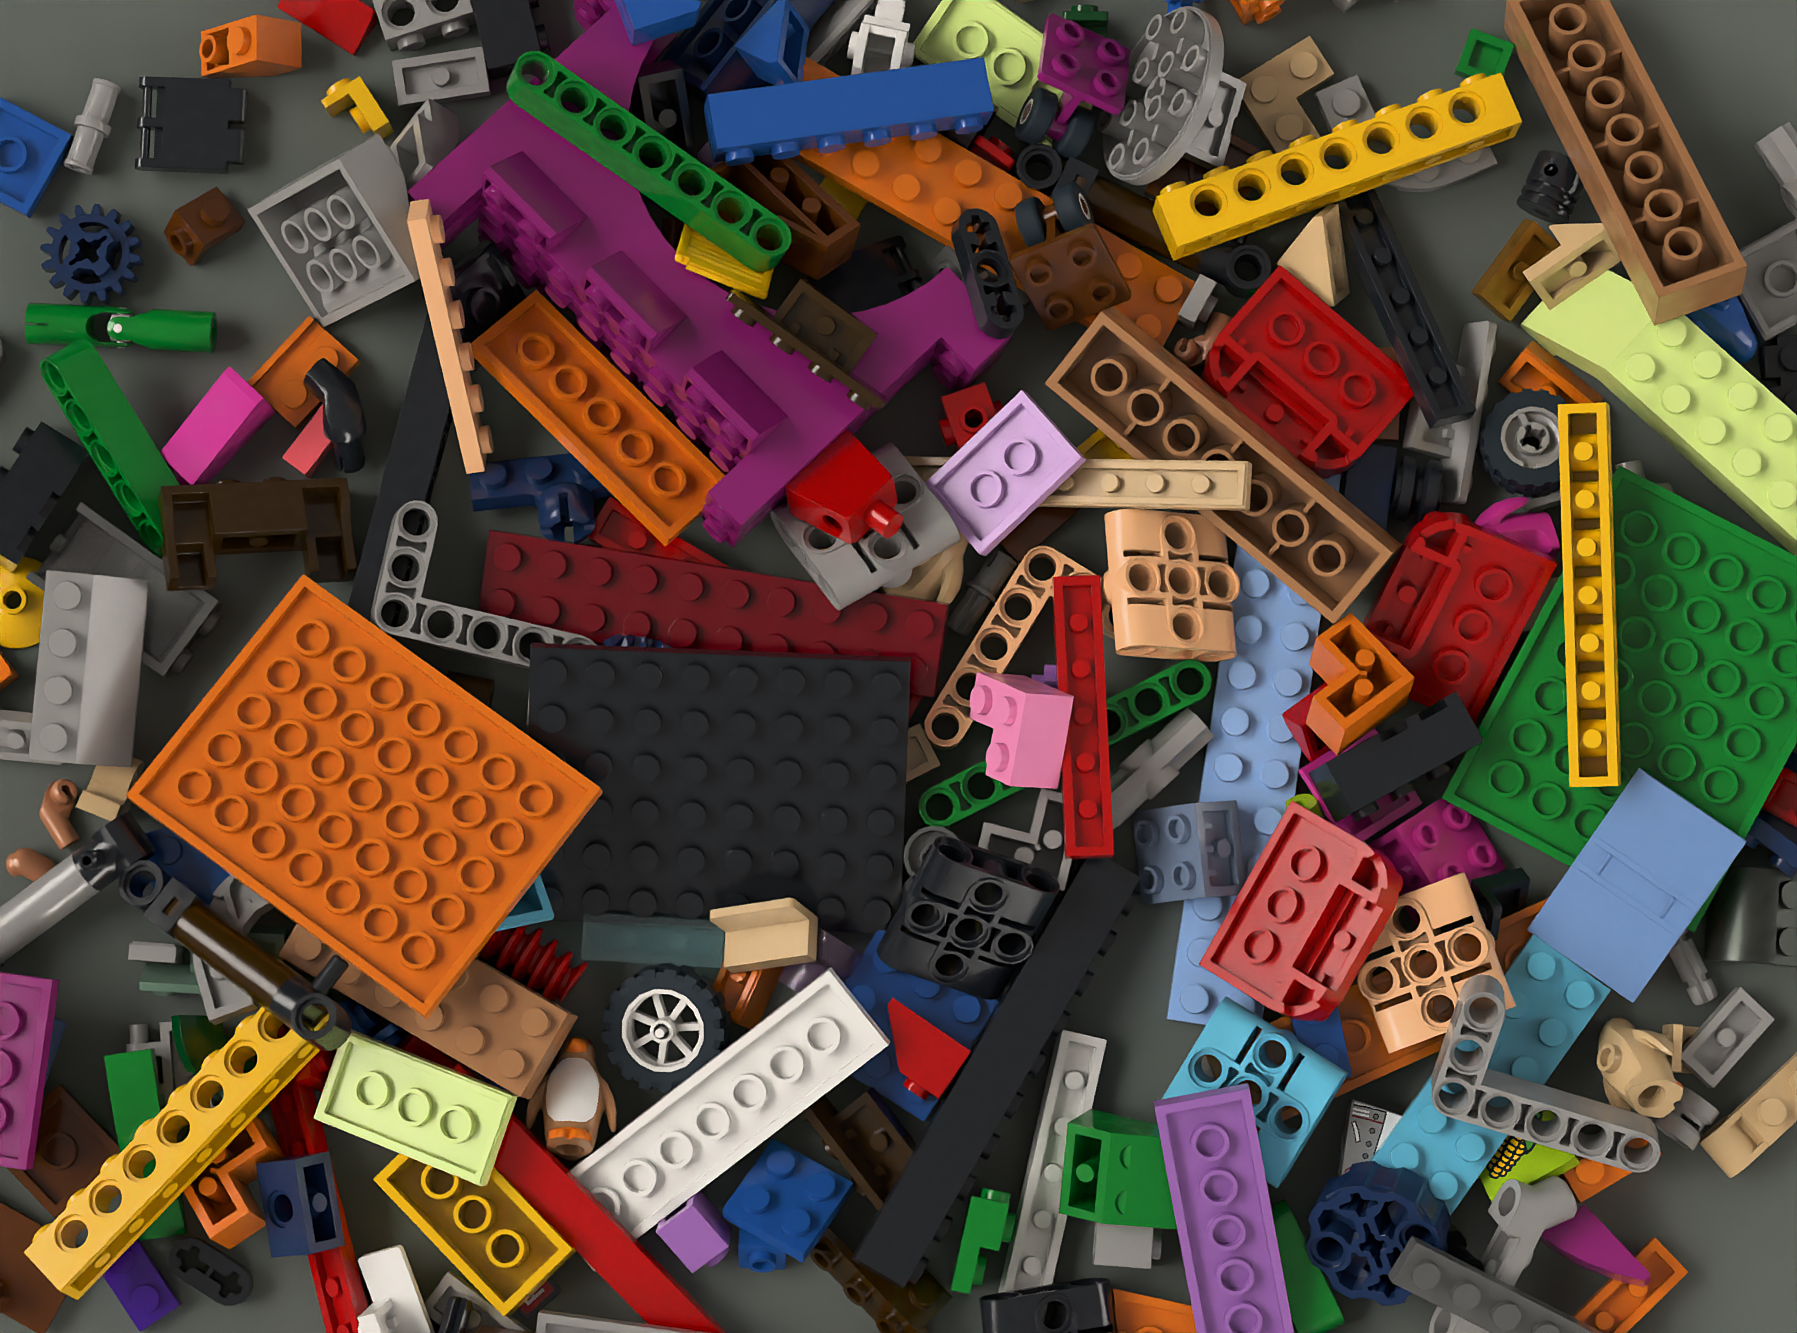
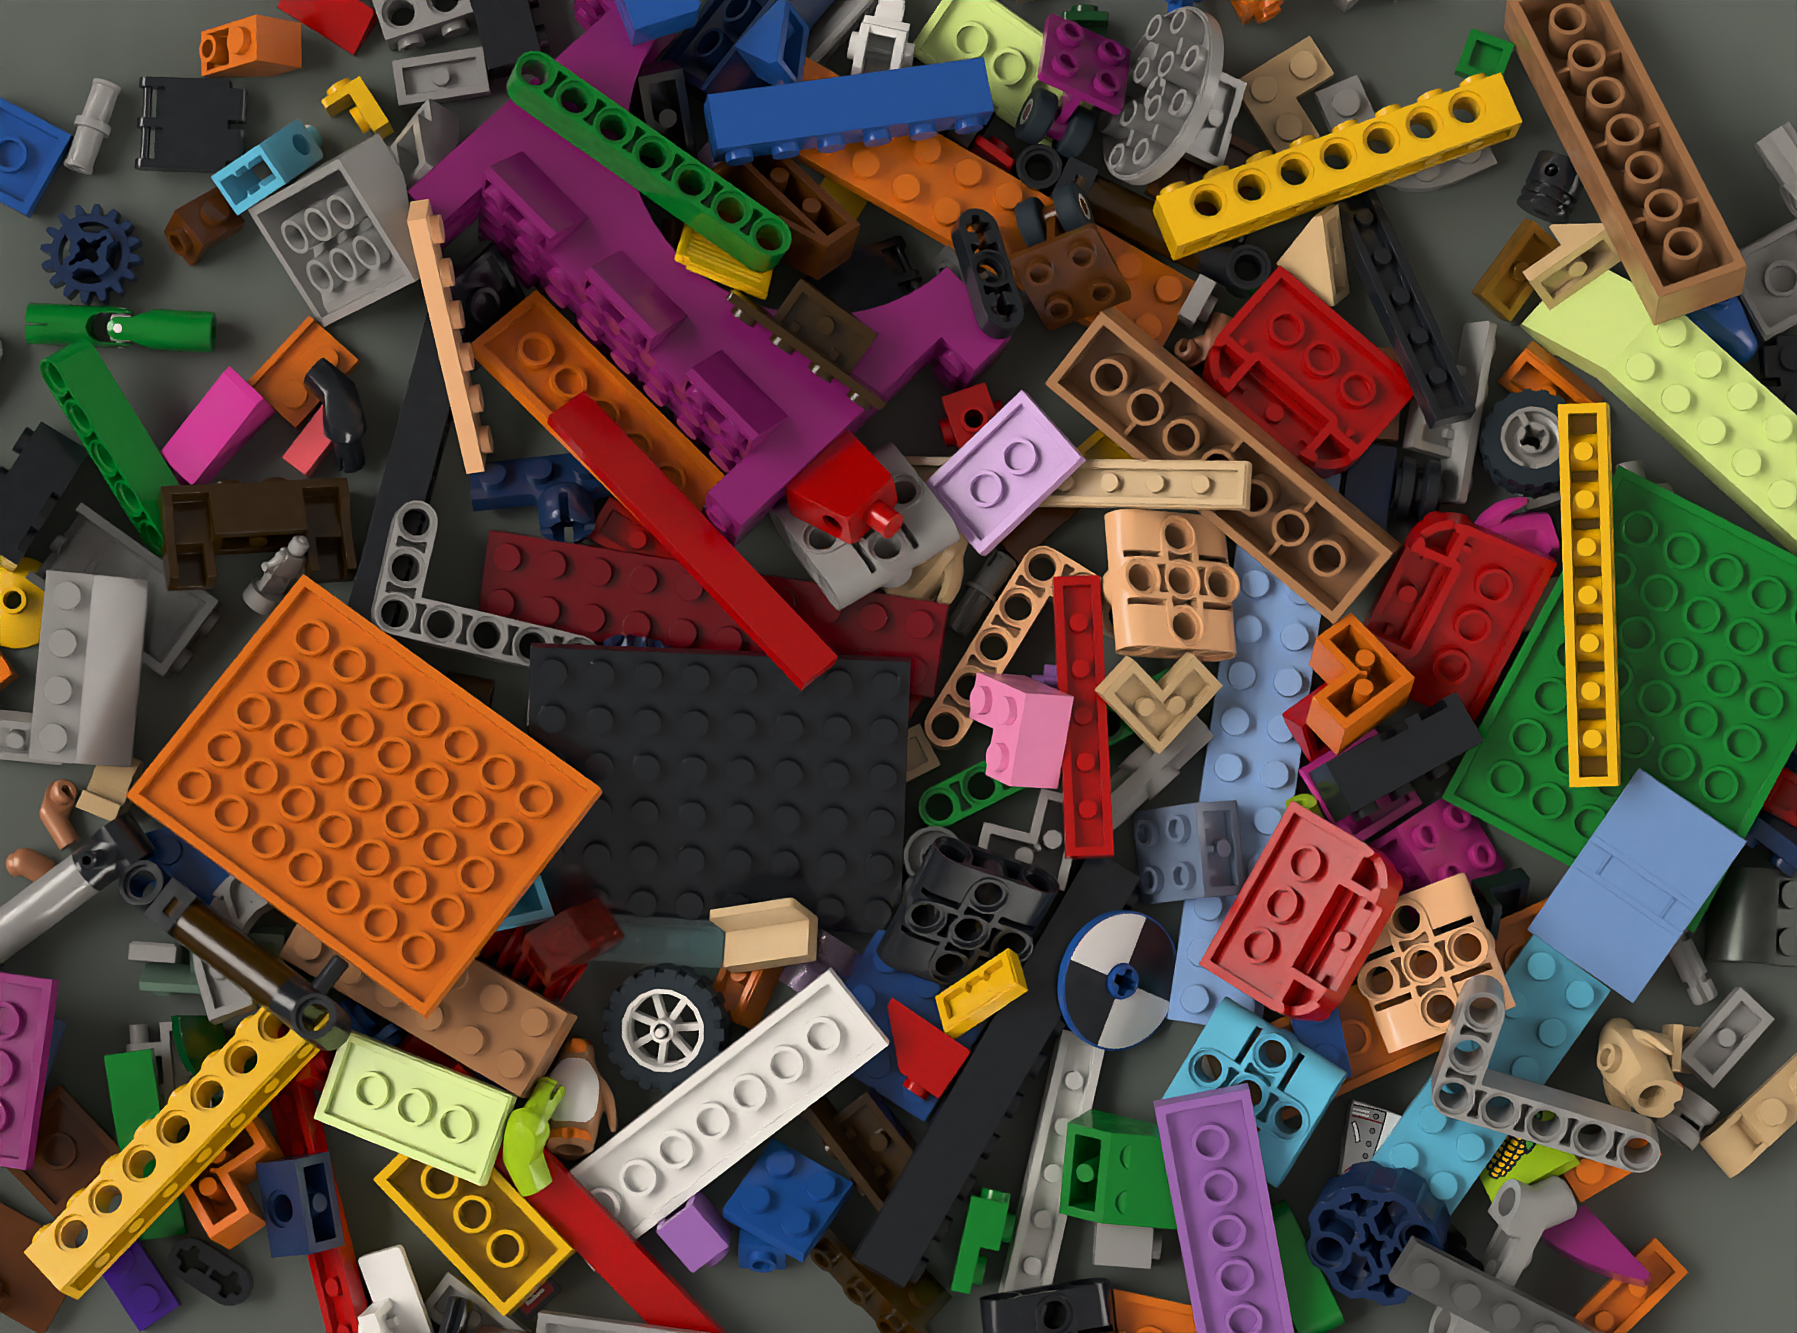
(266, 592): none -> light grey piece
(286, 154): none -> medium azure torso
(527, 1135): none -> lime arm
(570, 940): none -> clear red slope
(692, 540): none -> red tile
(981, 993): none -> yellow plate
(1097, 1007): none -> piece
(1163, 708): none -> tan plate

